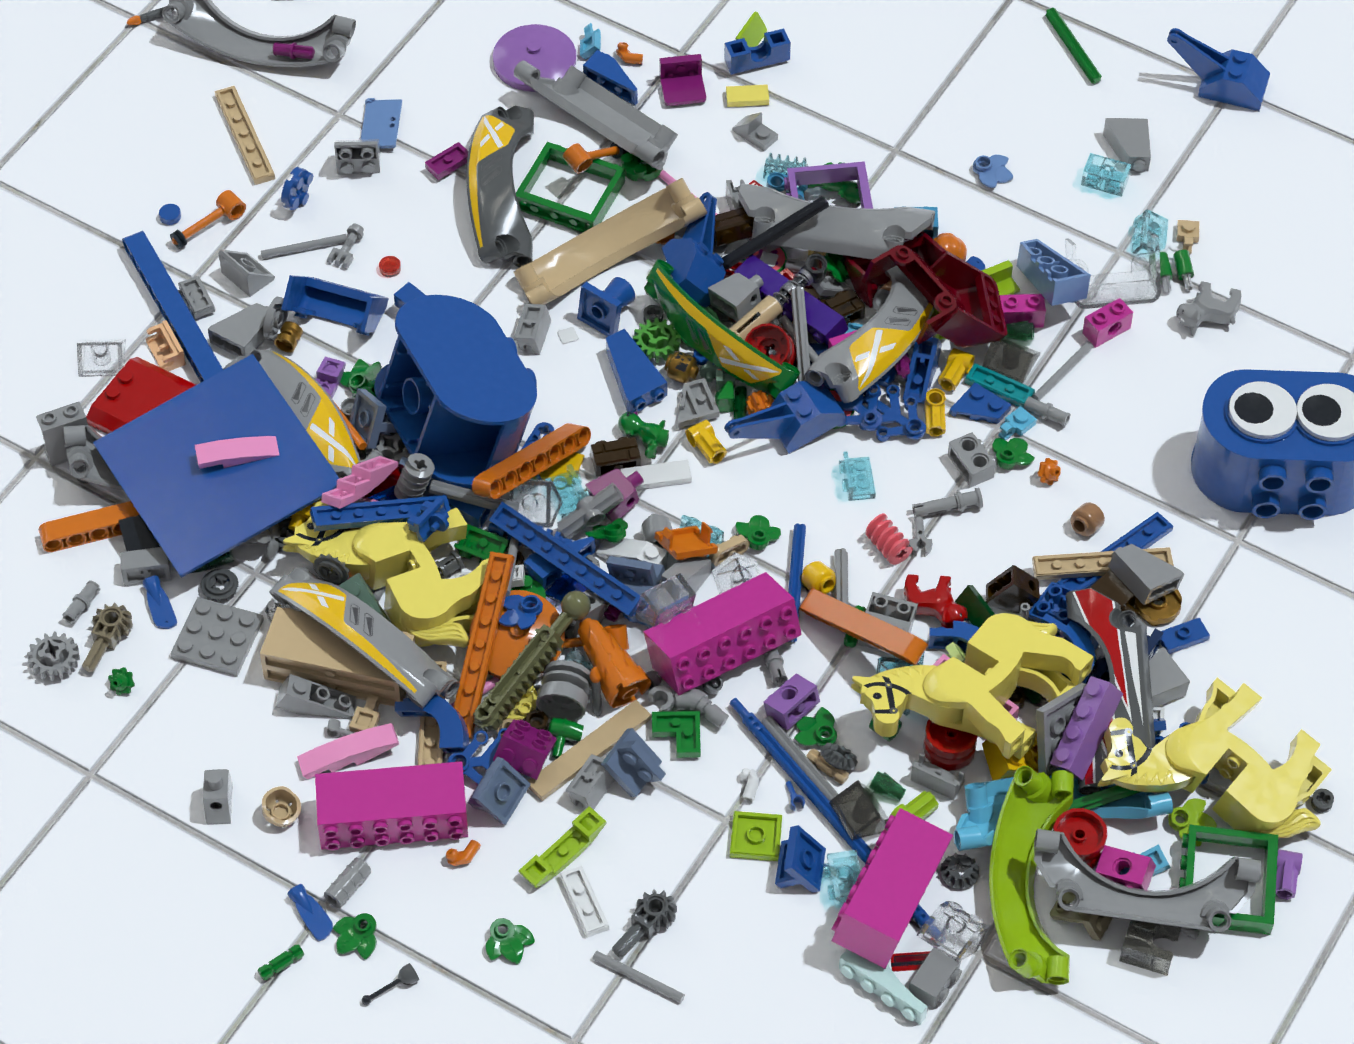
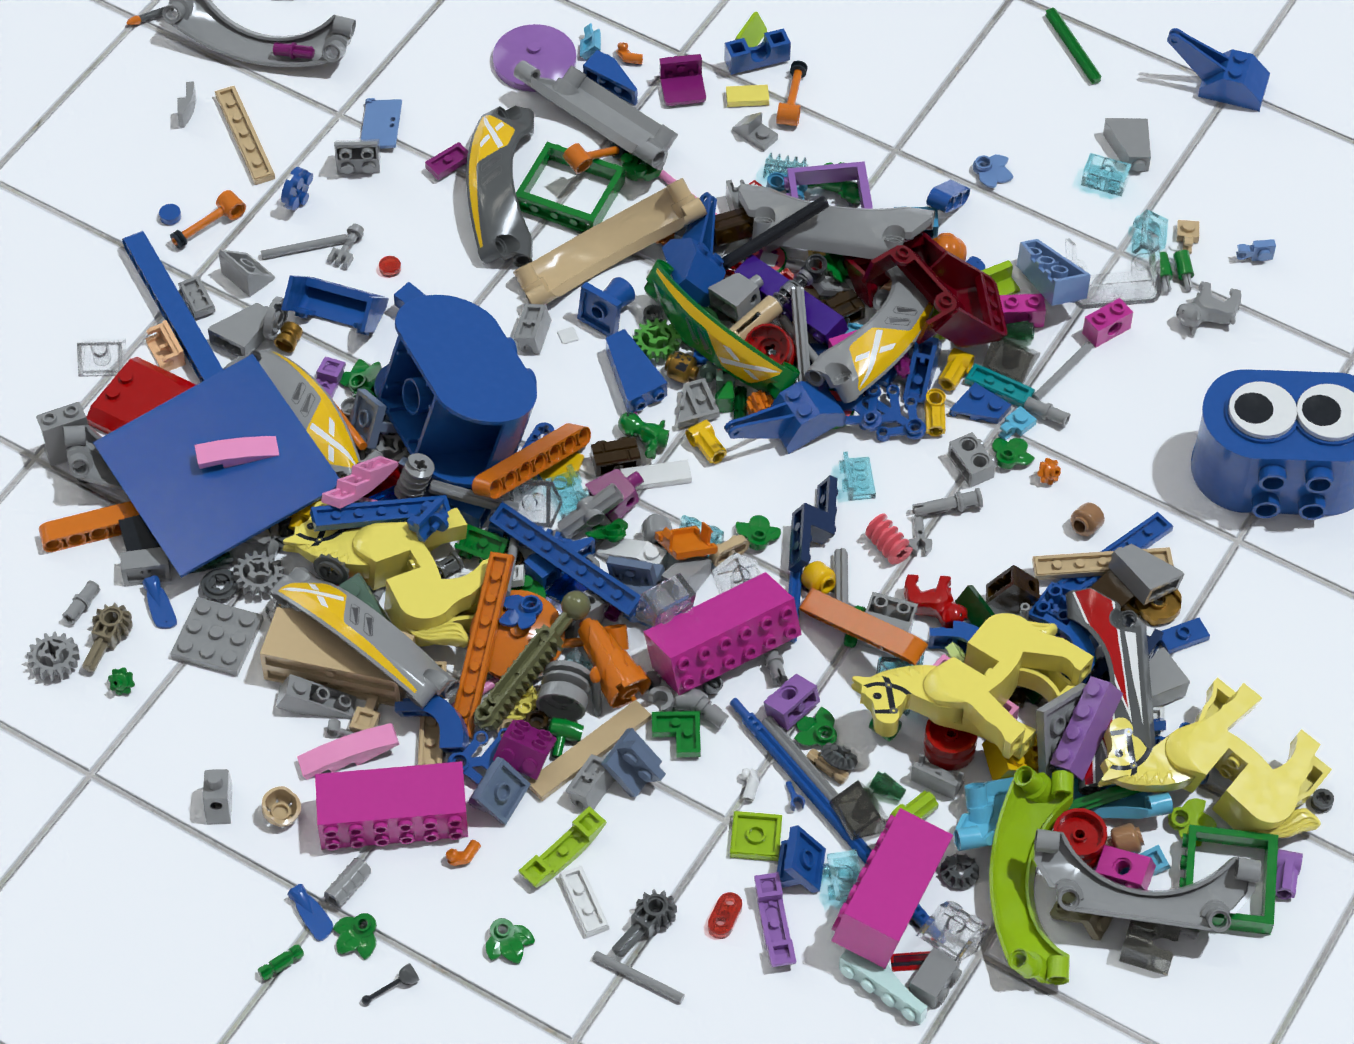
(186, 105): none -> light grey slope
(258, 573): none -> light grey gear
(726, 913): none -> clear red plate
(774, 920): none -> medium lavender slope
(788, 112): none -> orange piece
(813, 524): none -> dark blue bracket
(948, 196): none -> blue beam
(1126, 838): none -> medium nougat head
(1259, 250): none -> medium blue plate

